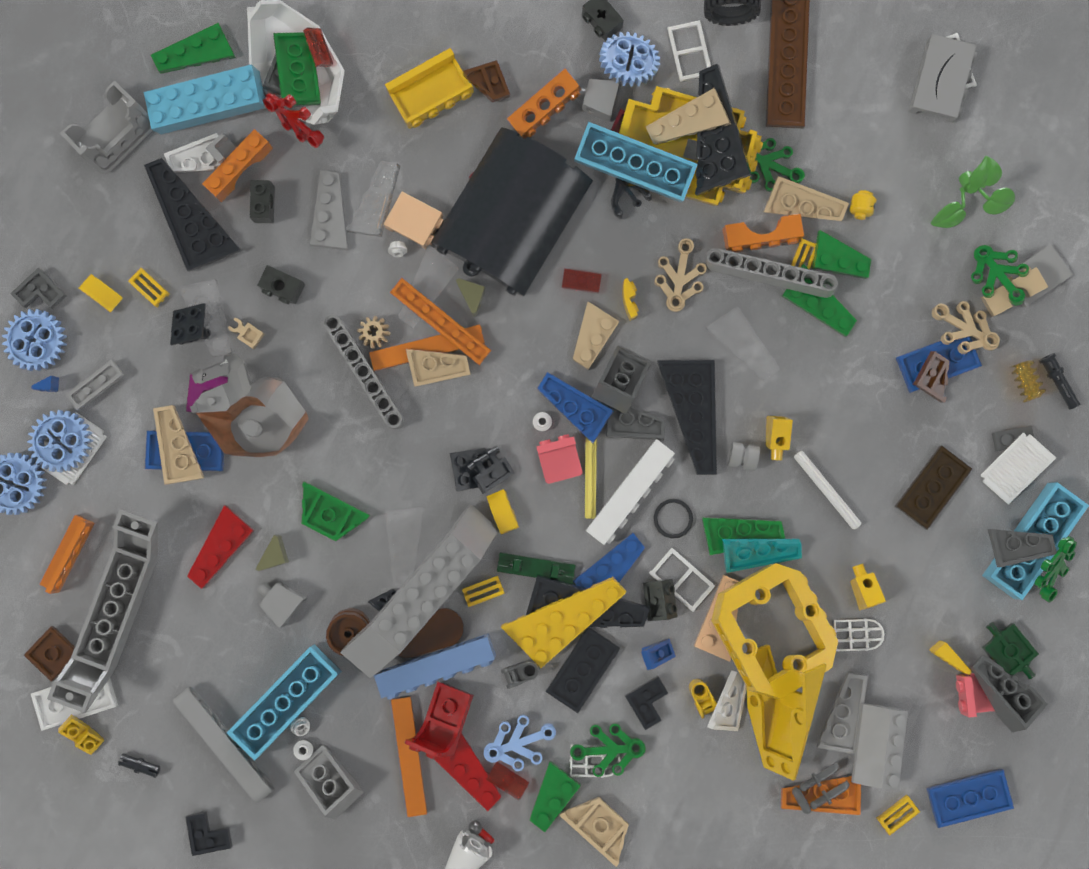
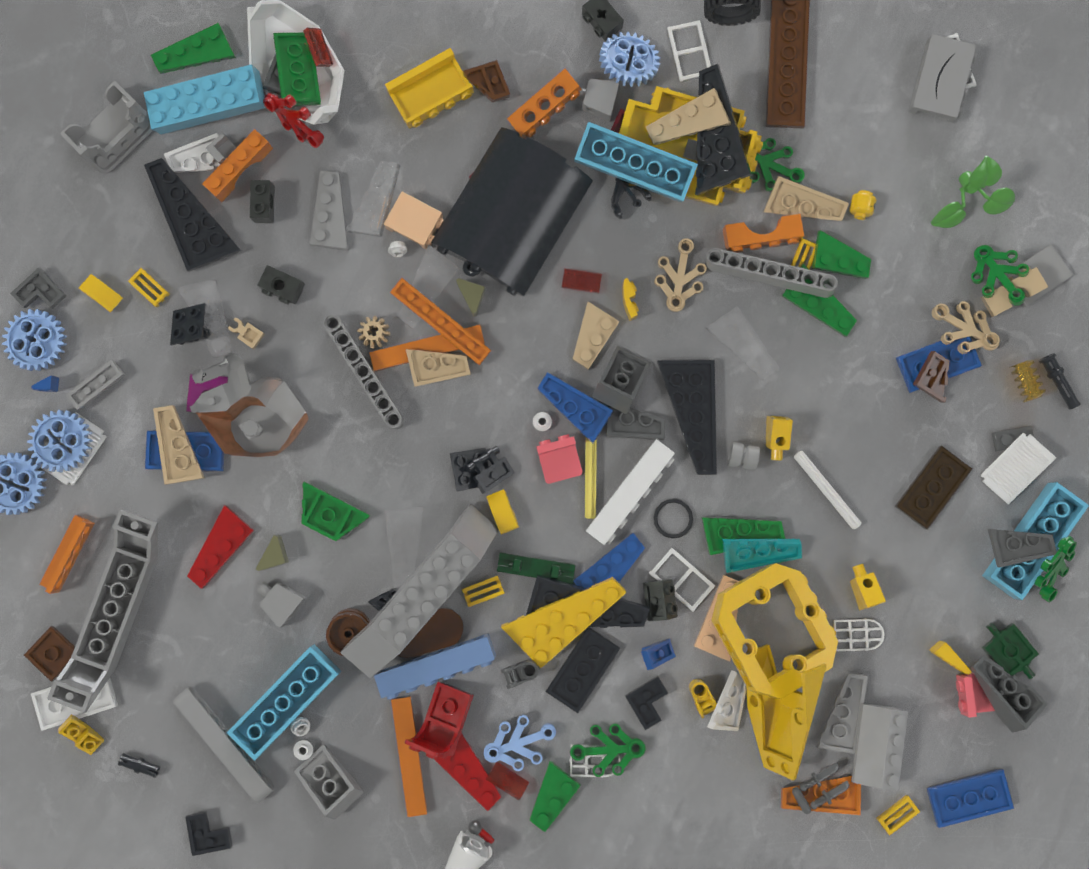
(599, 826): tan wing -> none

